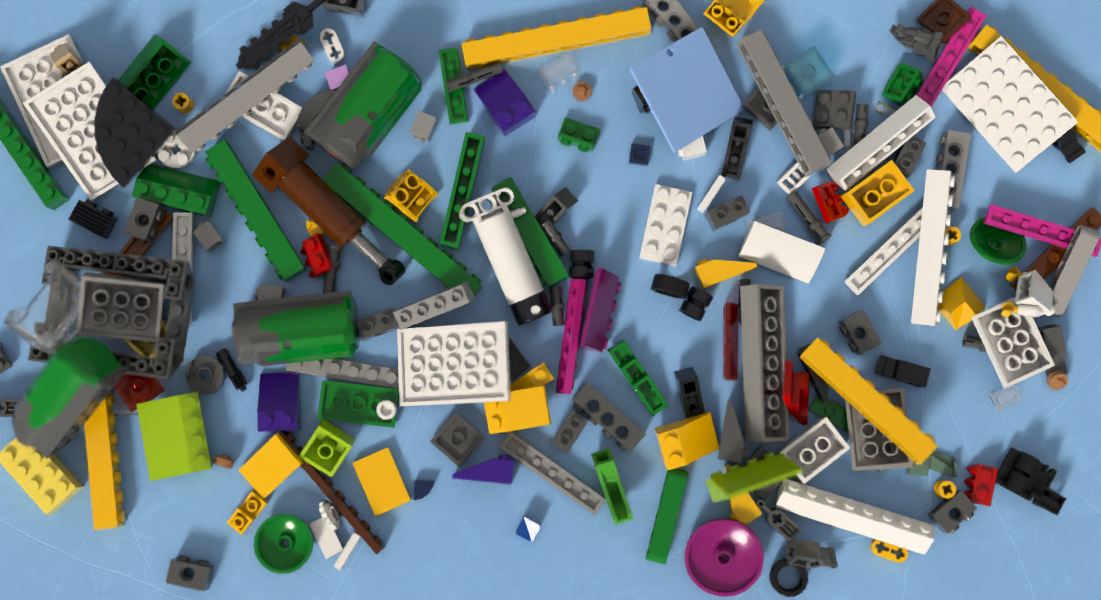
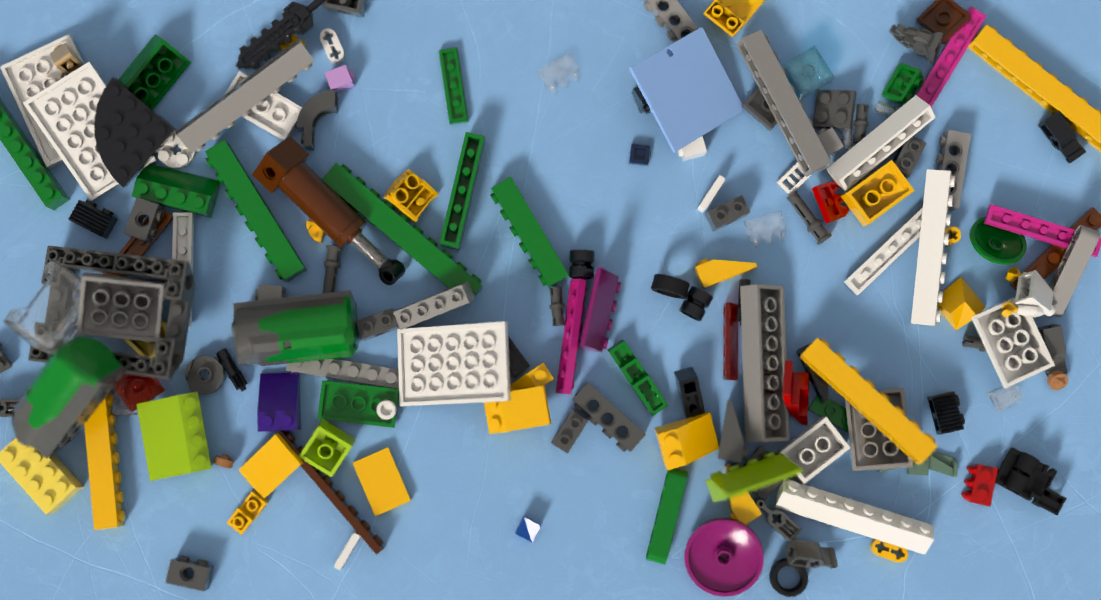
(178, 100): yellow bush -> none
(208, 236): light grey brick -> none
(270, 547): green dish -> none
(317, 255): red plate -> none
(326, 538): white tile -> none
(330, 514): white gear -> none
(365, 106): piece -> none
(422, 488): dark blue tile -> none
(423, 127): light grey brick -> none
(457, 439): dark grey plate -> none
(473, 77): dark grey pin -> none
(494, 471): dark purple slope -> none
(505, 102): dark purple slope -> none
(509, 256): white piece -> none
(552, 473): light grey plate -> none
(555, 237): dark grey pin -> none
(556, 38): yellow brick -> none
(557, 206): dark grey slope -> none
(578, 134): green bracket -> none
(582, 91): medium nougat tile -> none
(612, 486): bright green arch -> none
(665, 225): white plate -> none
(737, 147): black slope -> none
(781, 252): white slope -> none
(869, 337): dark grey brick -> none
(903, 371): black piece -> none
(941, 513): dark grey brick -> none
(946, 412): none -> black brick
(948, 485): yellow bush -> none
(1009, 104): white plate -> none

